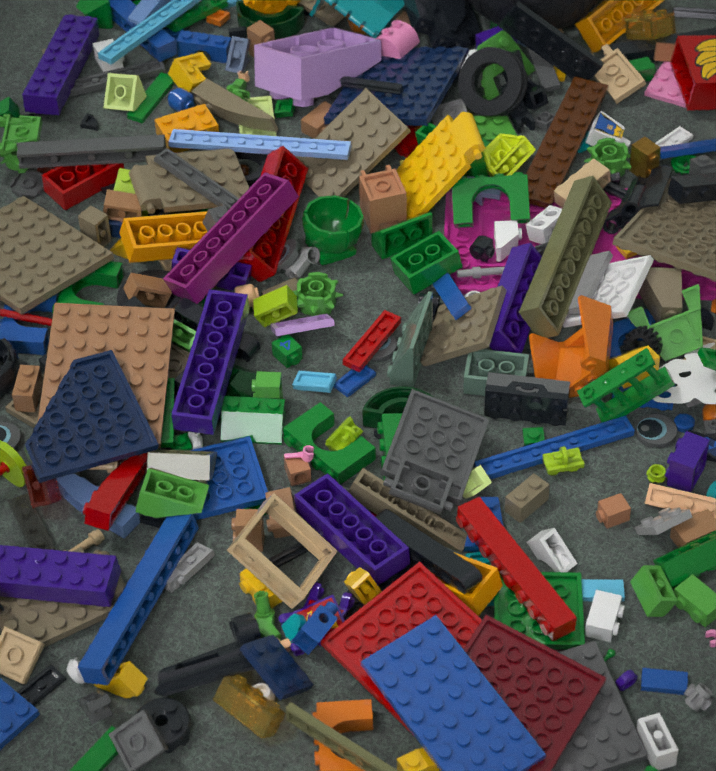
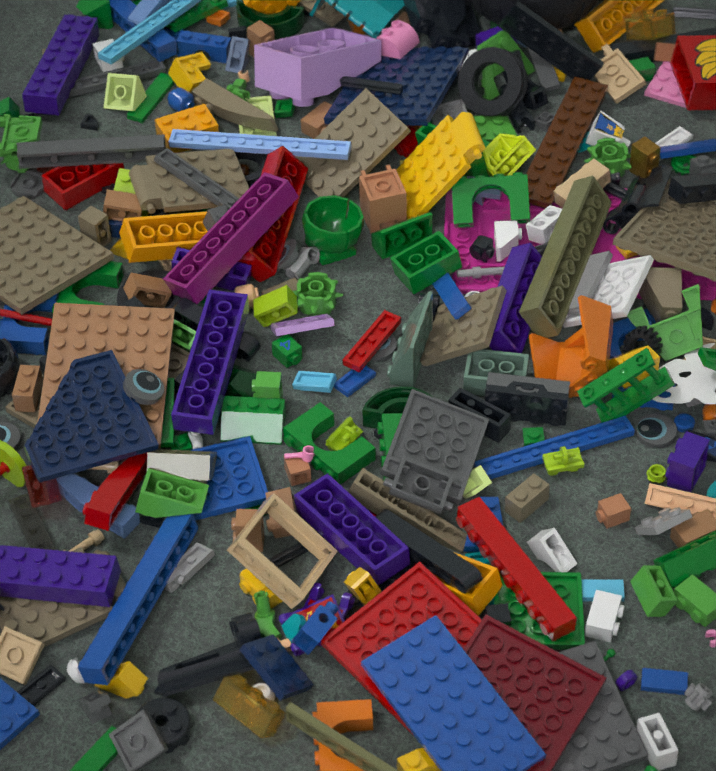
(143, 386): none -> dark grey tile
(499, 420): none -> black brick
(499, 612): none -> black tile

